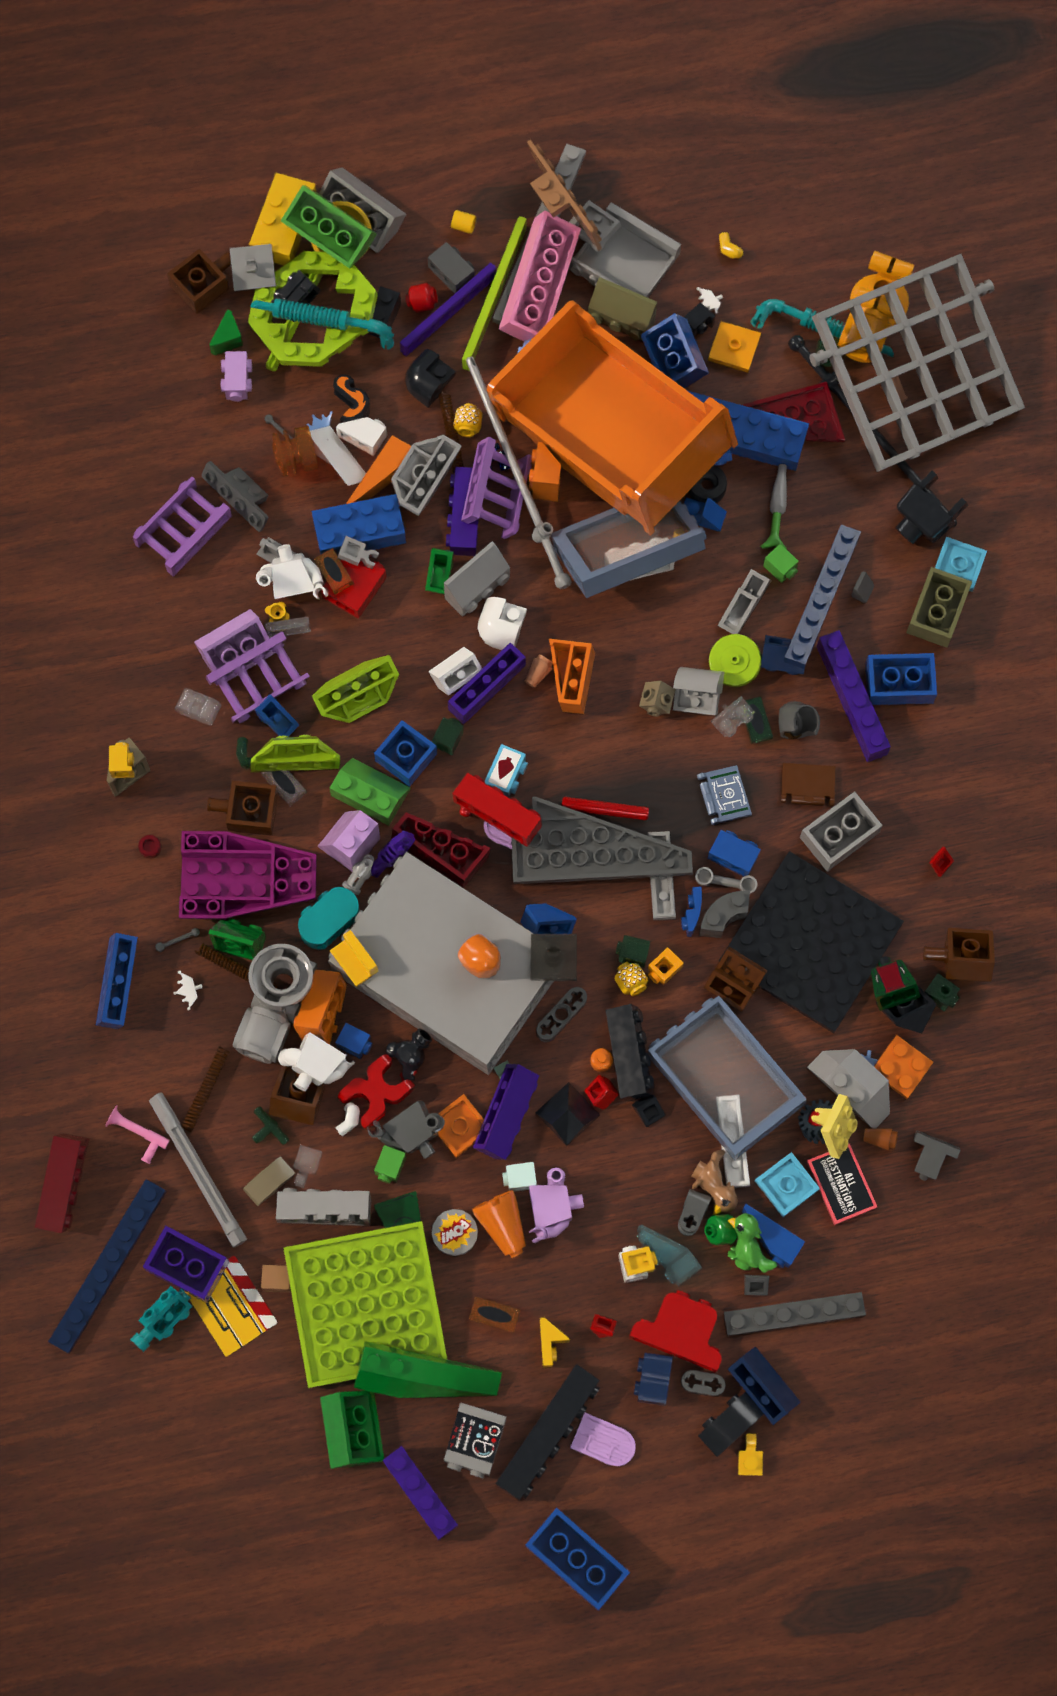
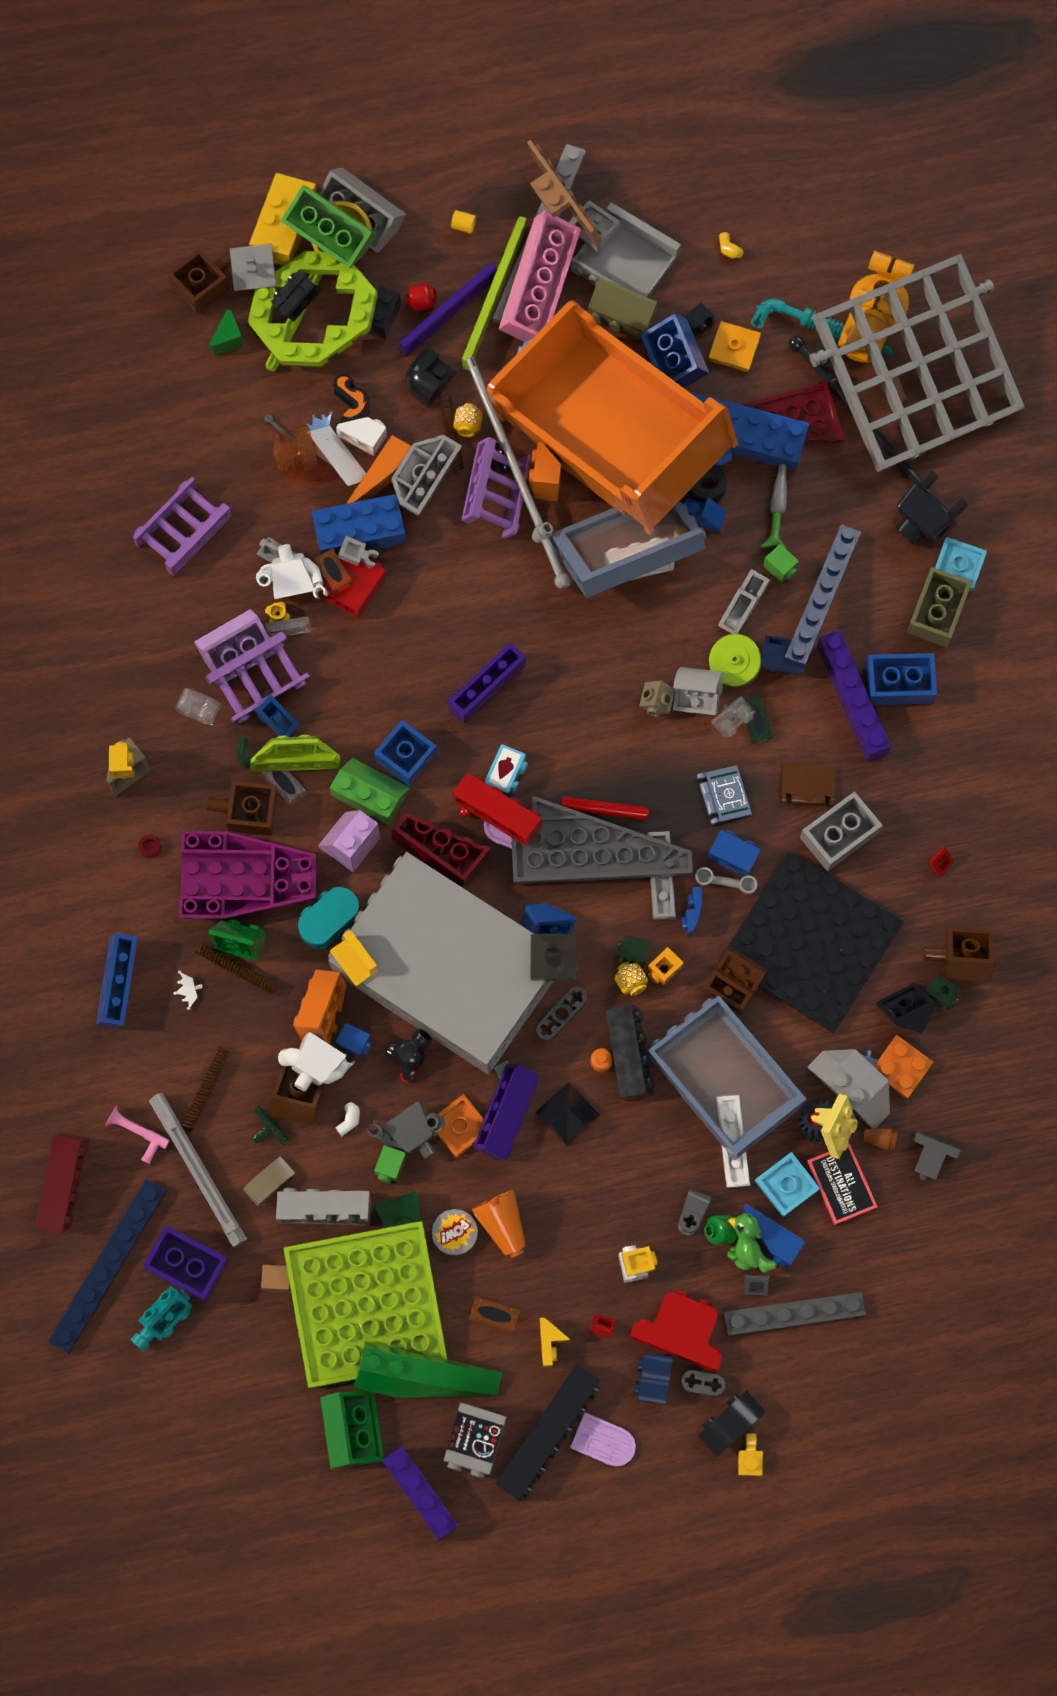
(161, 946): dark grey hinge -> none
(234, 1310): yellow sticker -> none
(236, 381): lavender brick -> none
(239, 492): dark grey bracket -> none
(273, 1010): light grey piece -> none
(306, 1162): clear plate -> none
(325, 317): teal piece -> none
(357, 690): lime wedge -> none
(360, 870): light grey piece -> none
(376, 1091): red piece -> none
(391, 852): dark purple hinge -> none
(439, 569): green slope -> none
(448, 735): clear green brick -> none
(451, 267): dark grey brick -> none
(455, 671): white brick -> none
(463, 535): dark purple brick -> none
(476, 580): light grey slope -> none
(480, 956): orange piece -> none
(500, 622): white brick -> none
(519, 1176): light aqua brick -> none
(538, 671): nougat cone -> none
(552, 1206): lavender torso -> none
(573, 672): orange wedge -> none
(577, 1559): blue brick -> none
(601, 1092): red slope -> none
(648, 1110): black slope -> none
(674, 1257): clear light blue slope -> none
(710, 300): white piece -> none
(710, 1179): medium nougat animal -> none
(723, 912): dark grey brick -> none
(764, 1385): dark blue brick -> none
(798, 720): dark grey piece -> none
(863, 588): dark grey slope -> none
(893, 983): torso -> none

